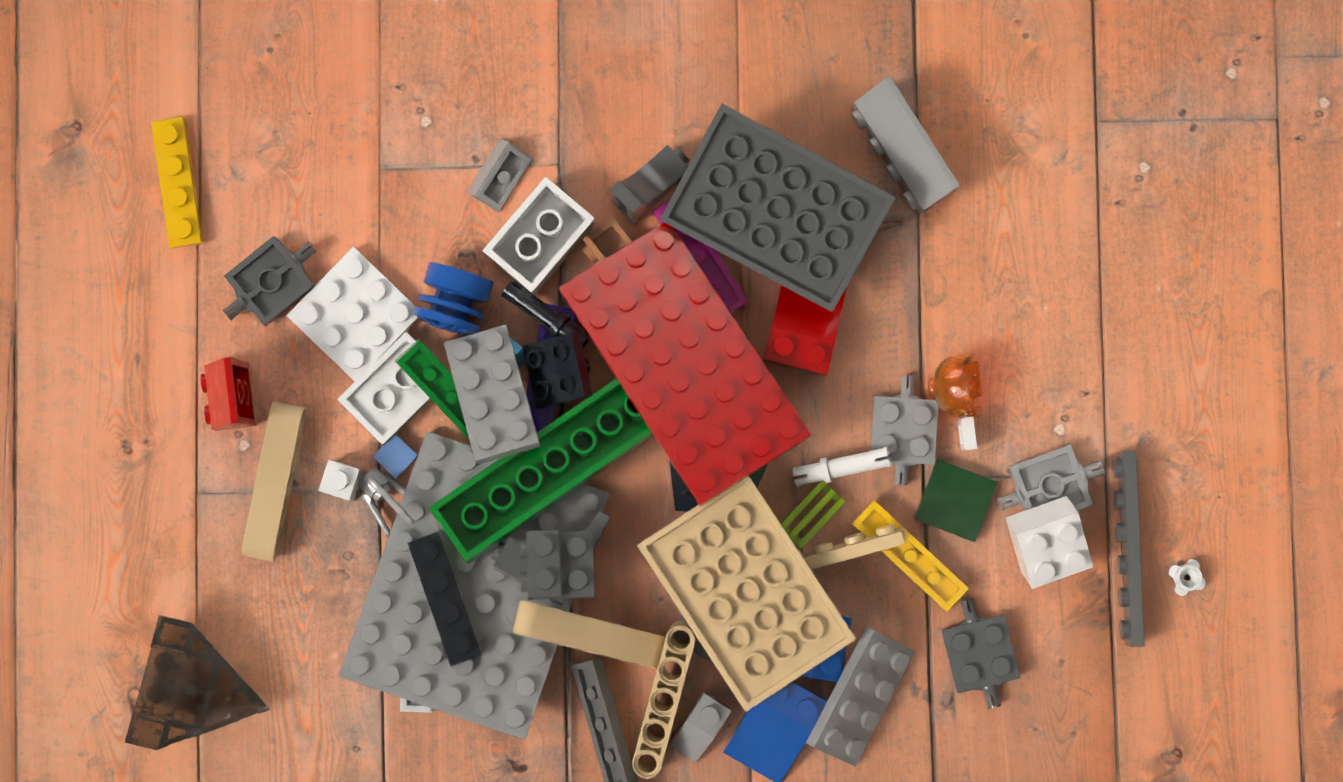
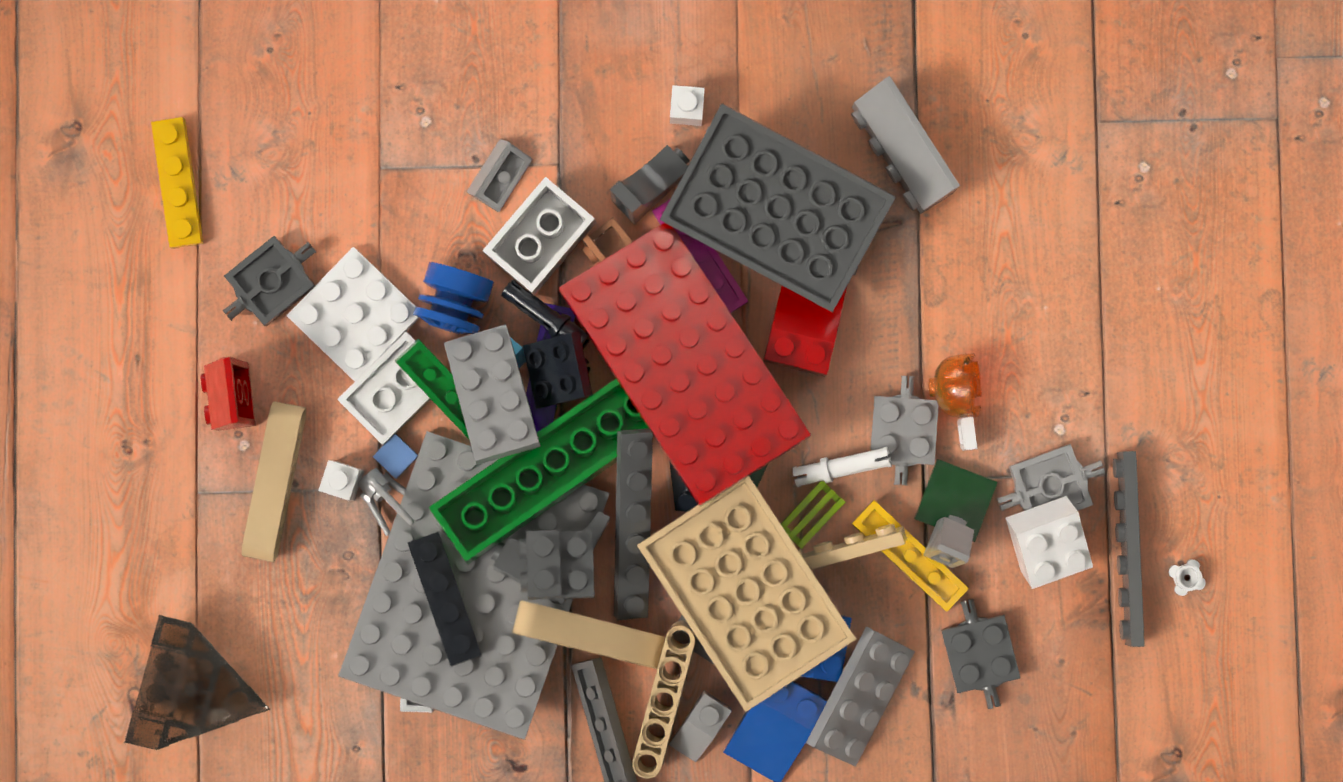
(632, 523): none -> dark grey plate
(687, 105): none -> white brick
(950, 542): none -> light grey slope

